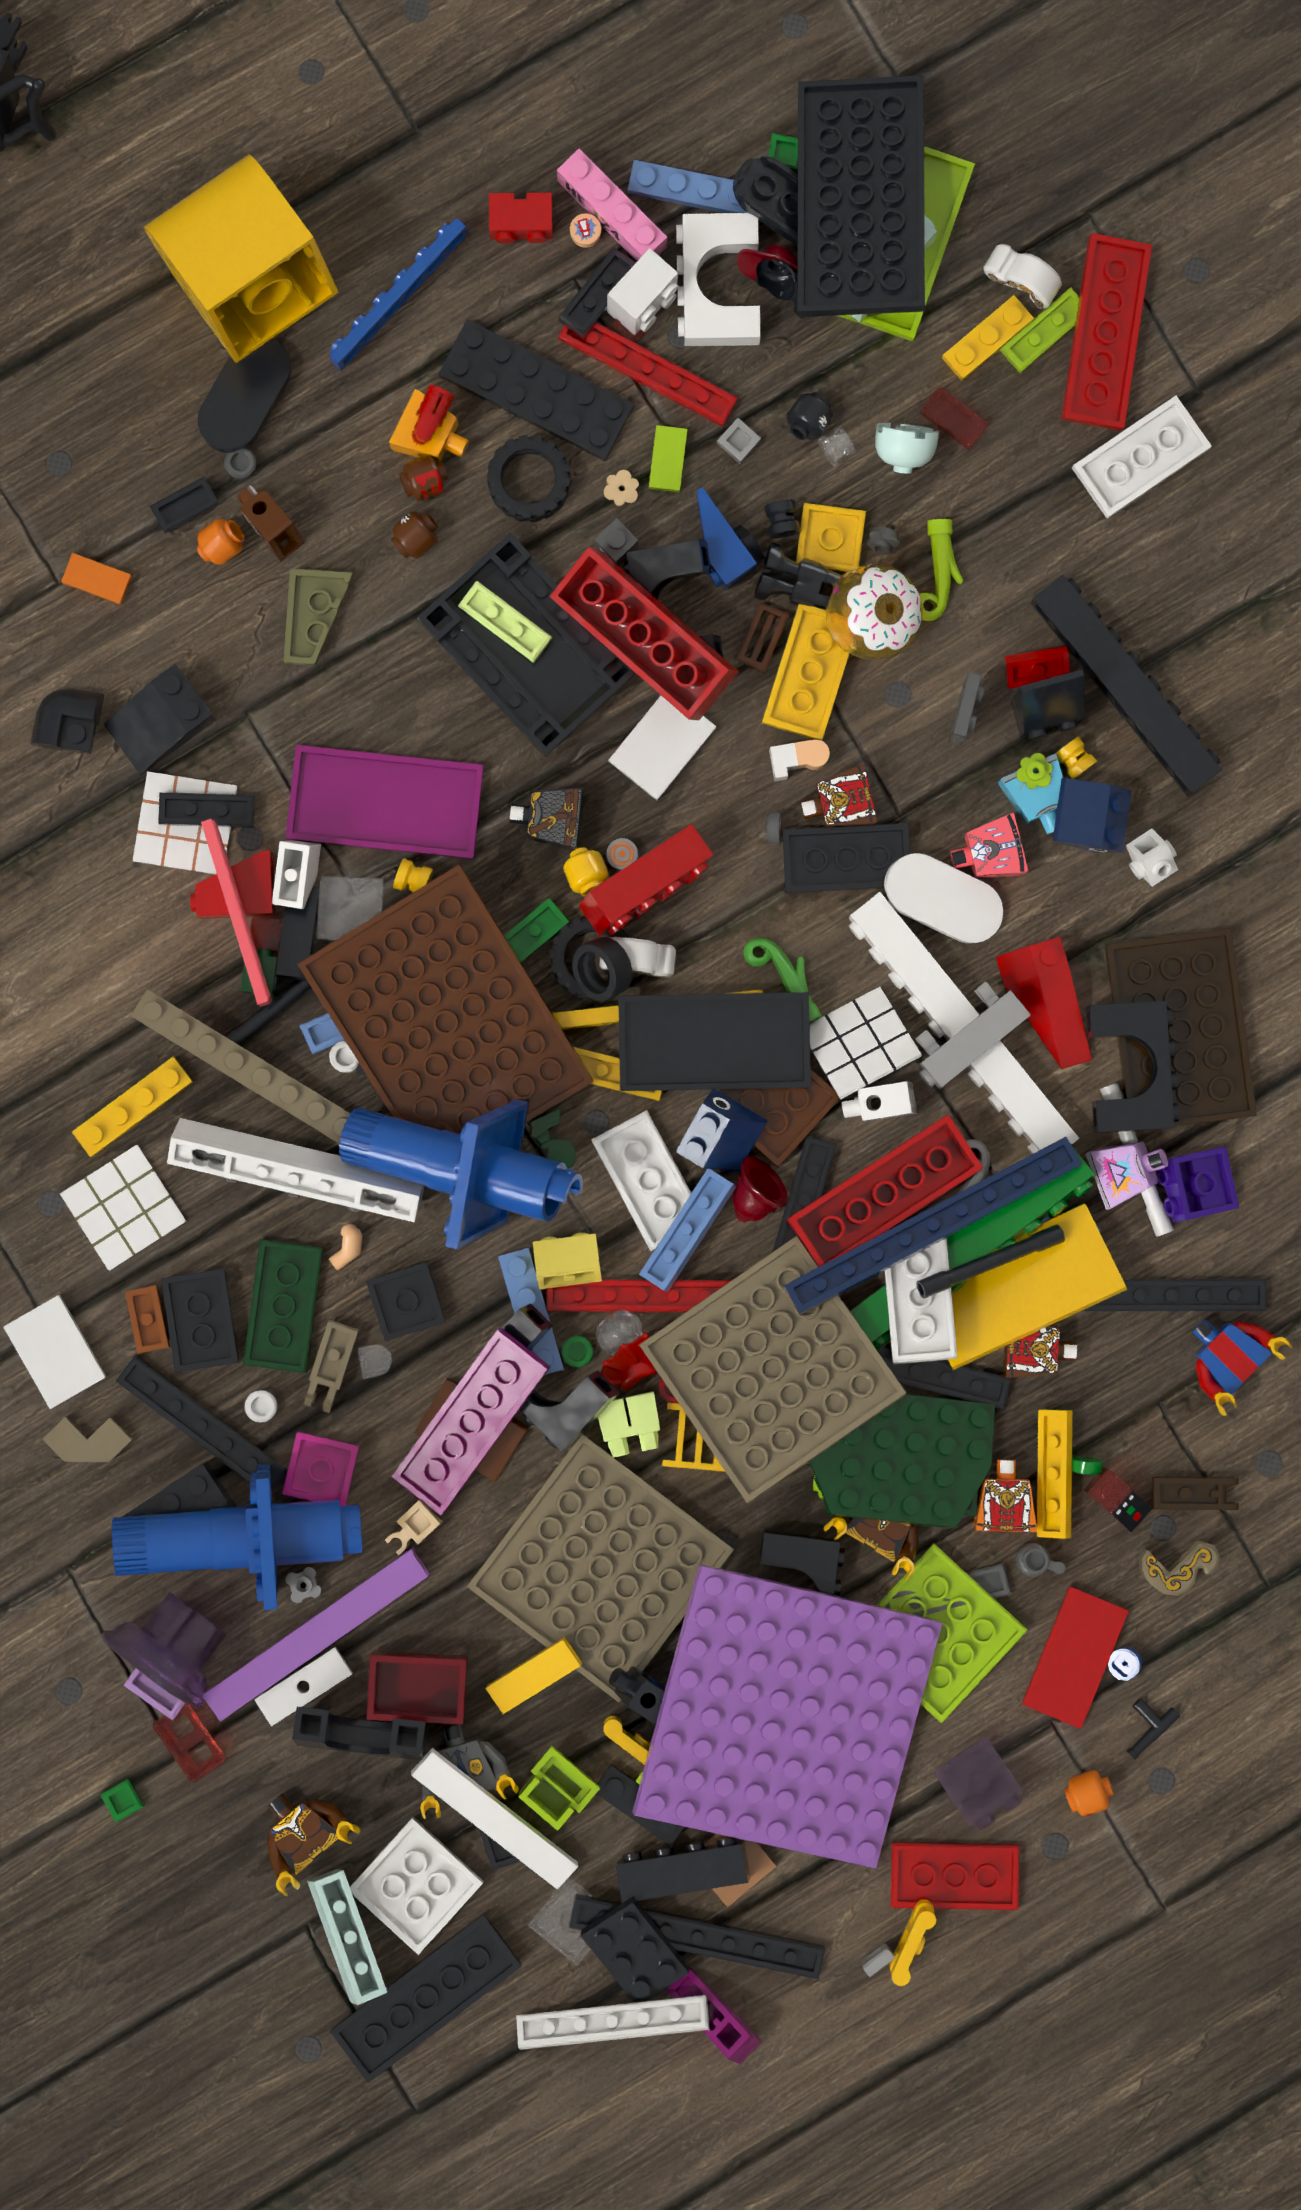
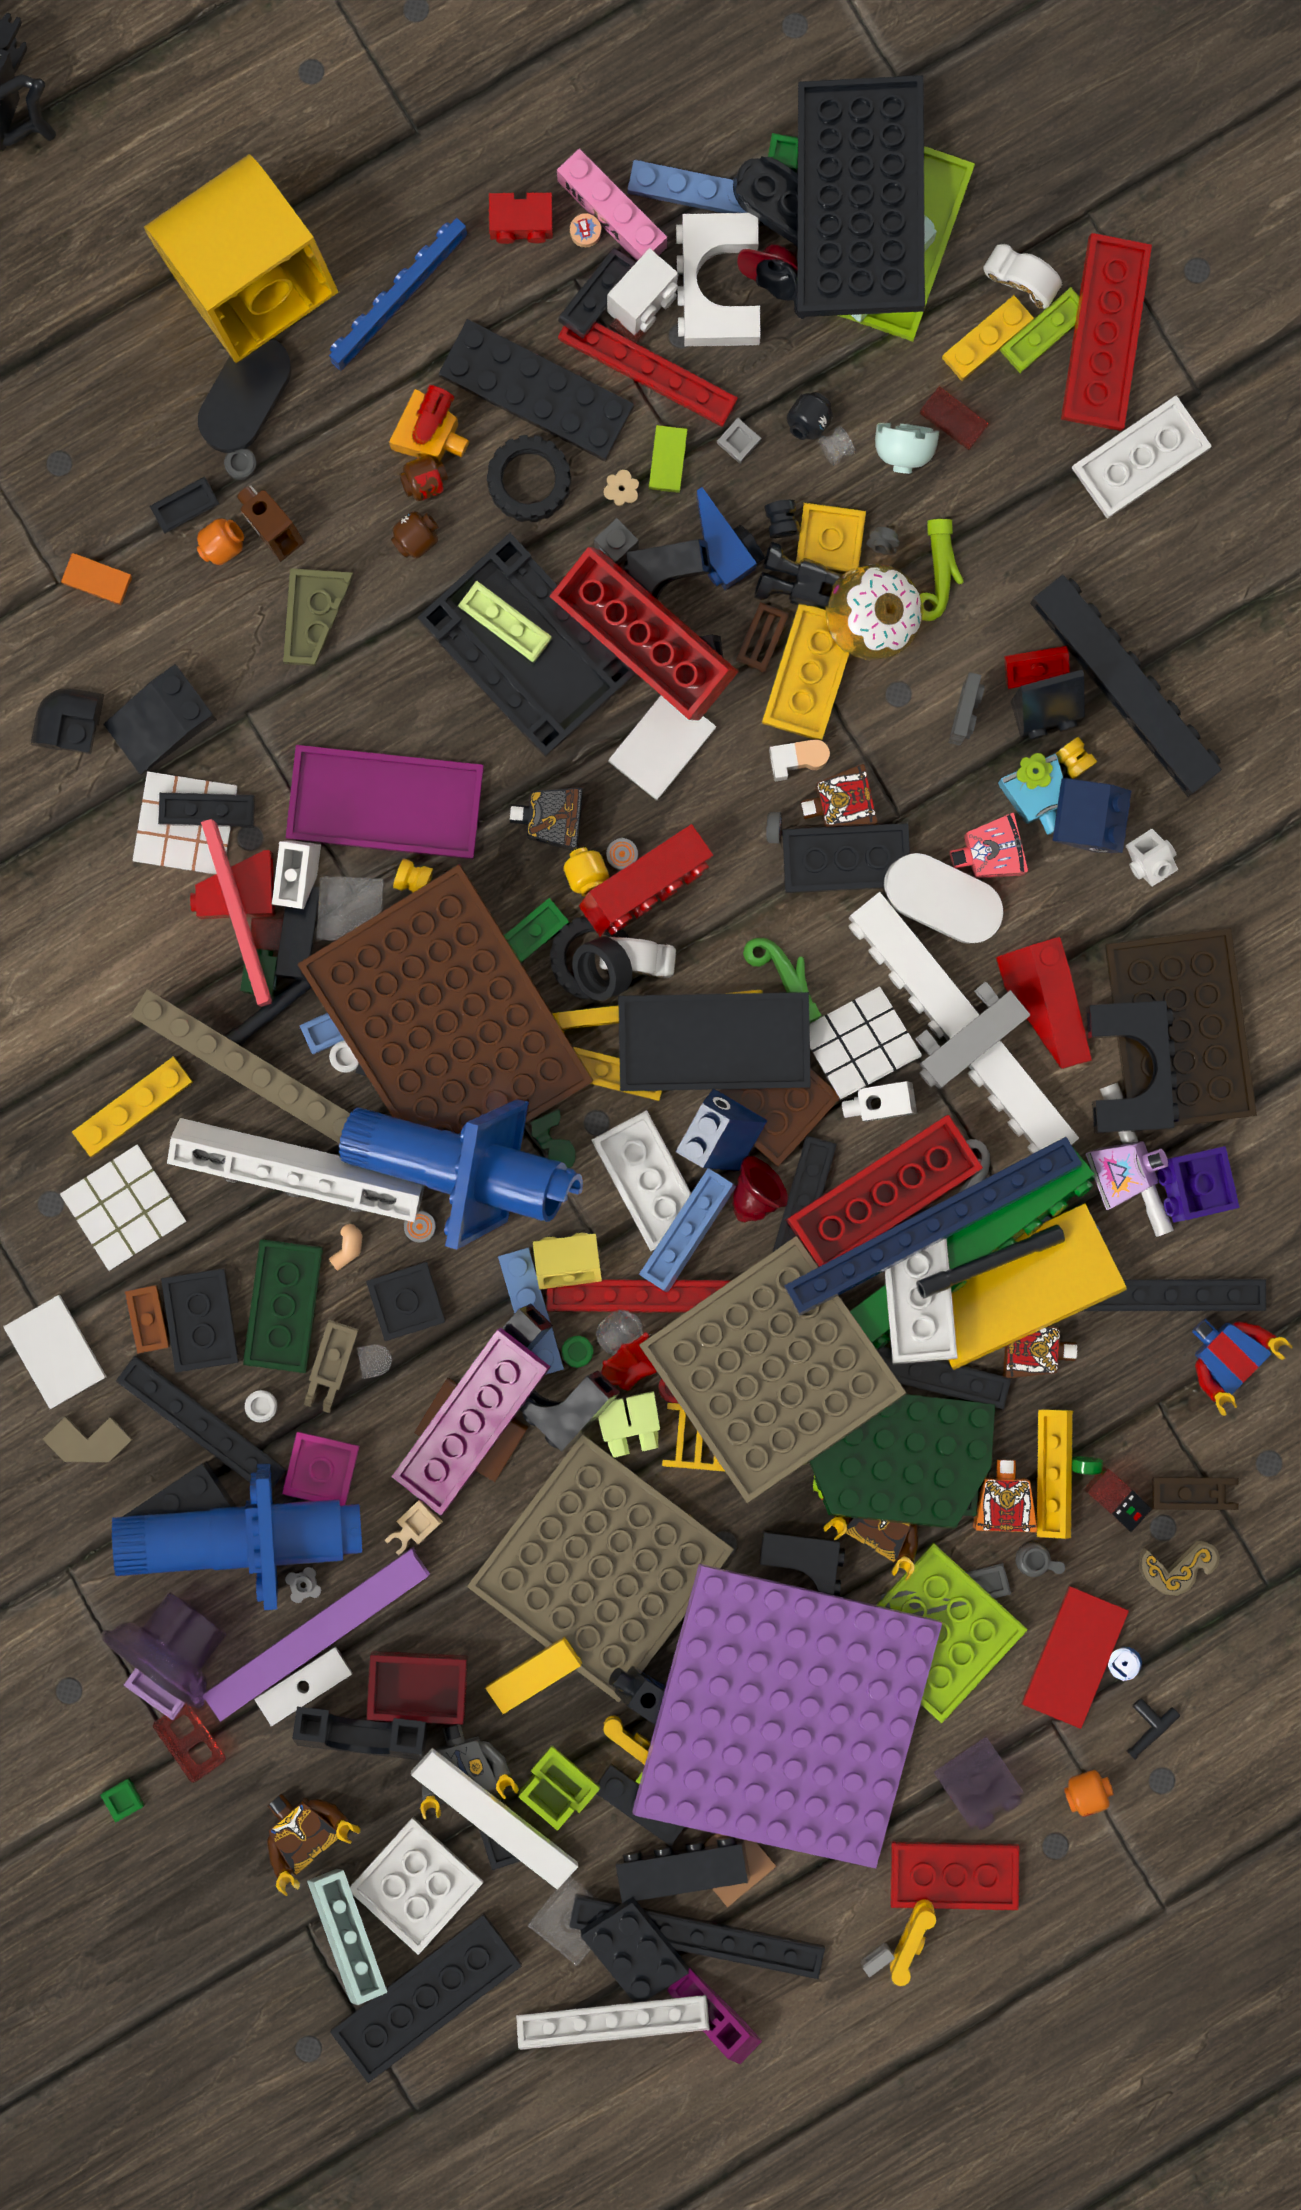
(422, 1228): none -> light grey tile

